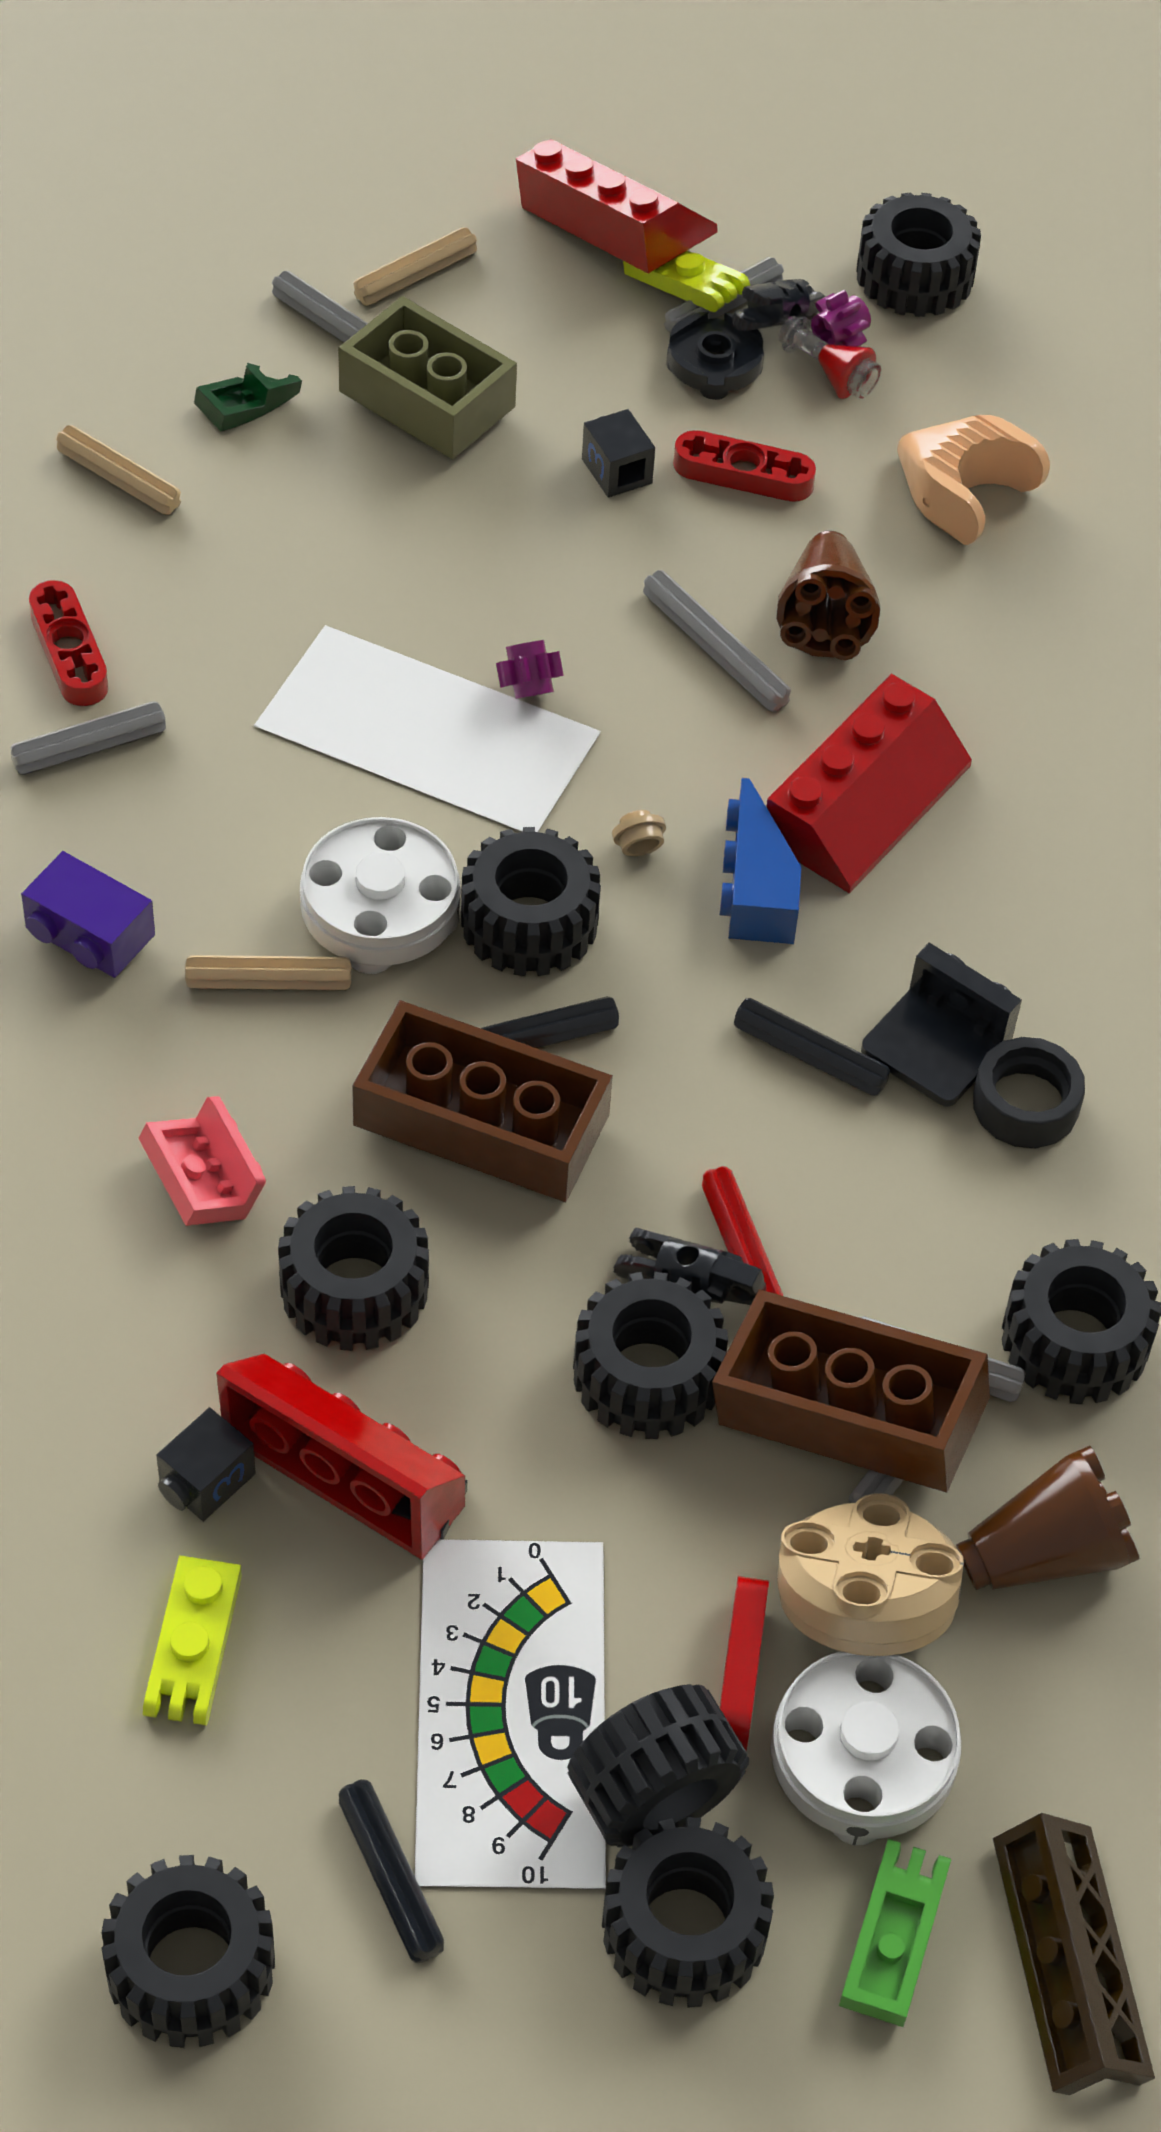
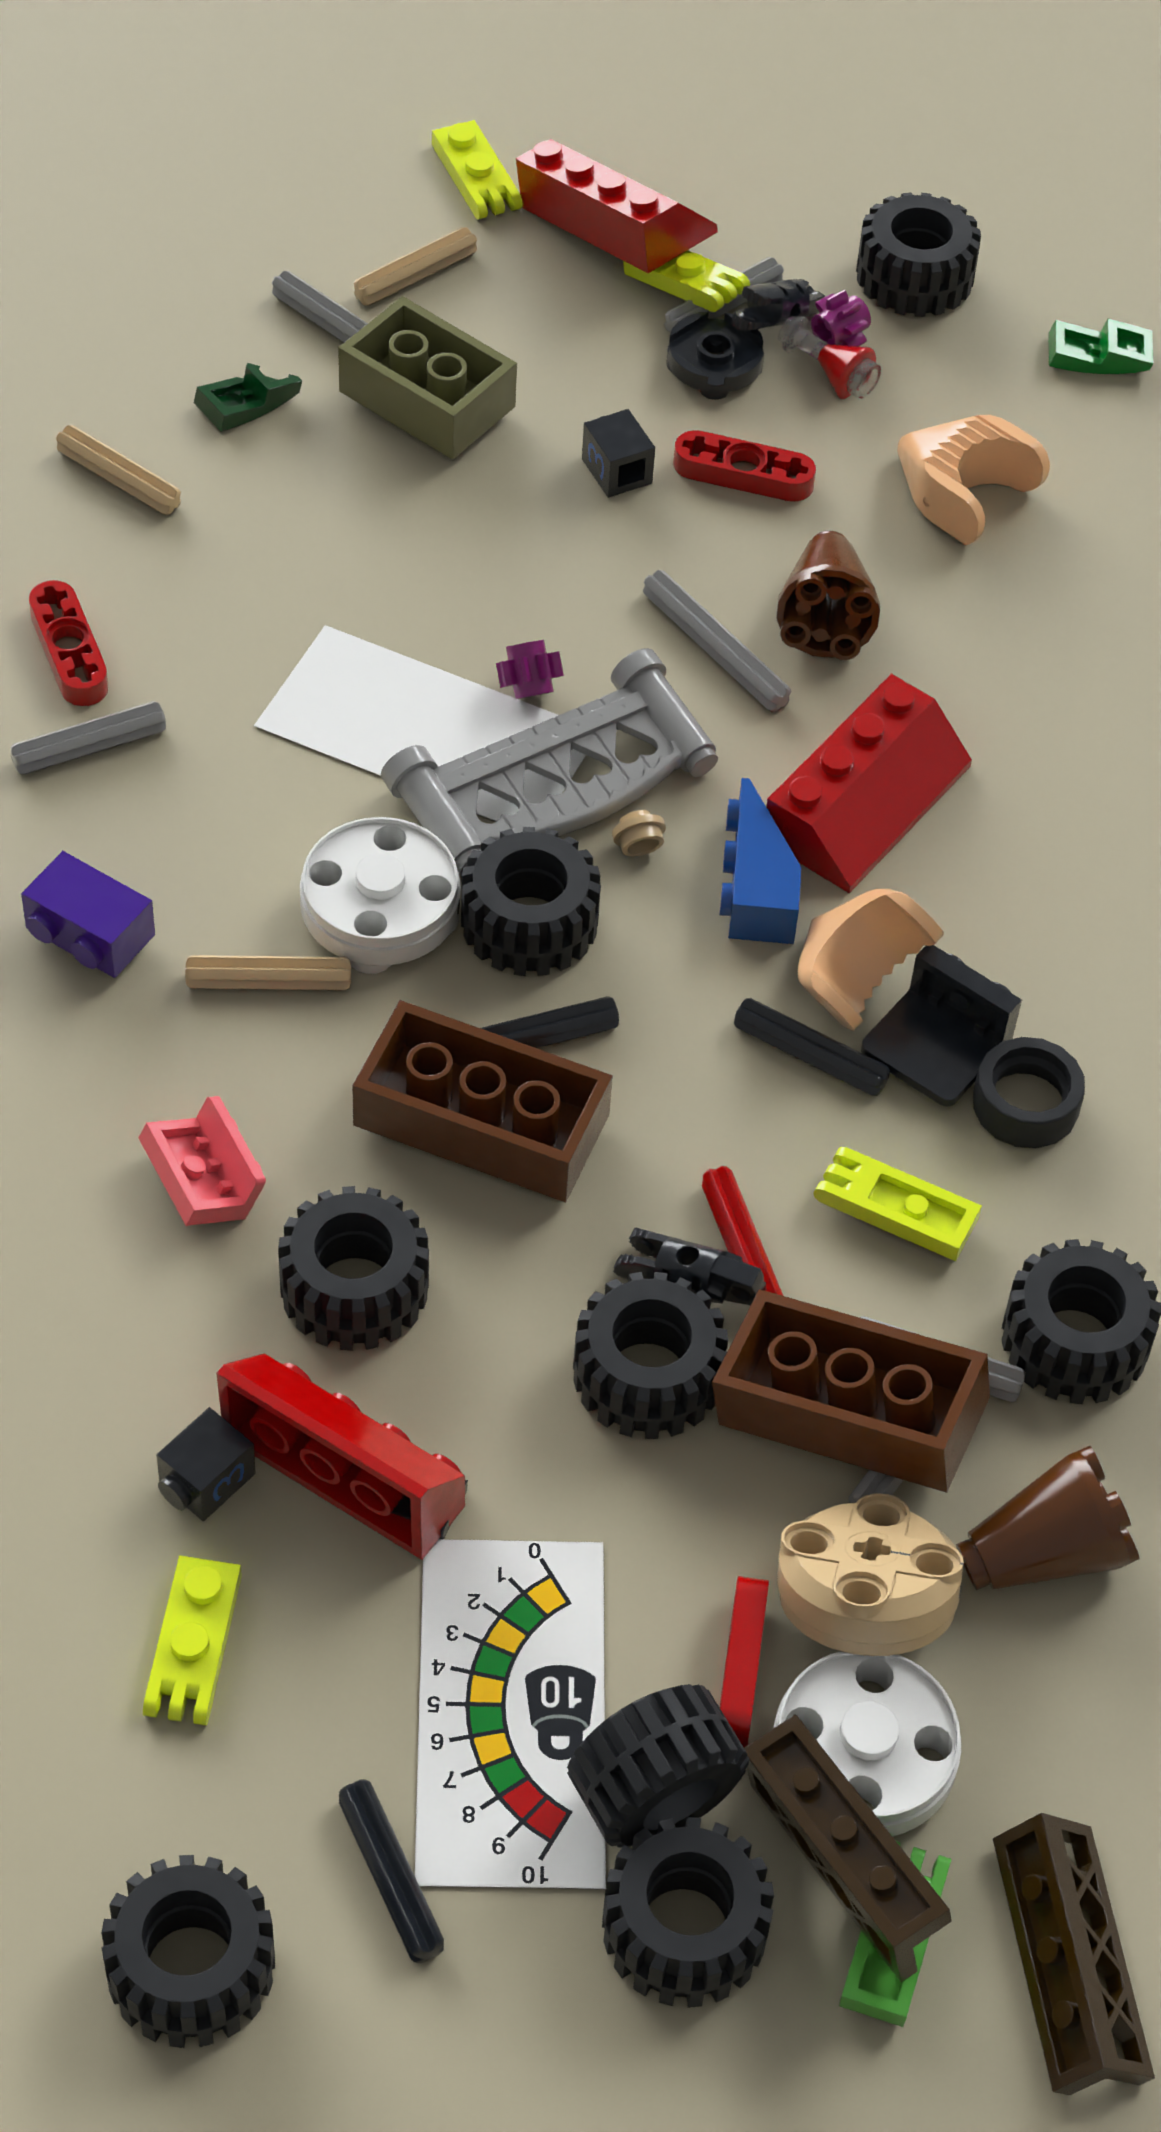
(475, 169): none -> neon yellow hinge
(642, 706): none -> light grey piece
(846, 1843): none -> dark brown fence
(858, 945): none -> light nougat animal
(898, 1203): none -> neon yellow hinge
(1113, 350): none -> green slope

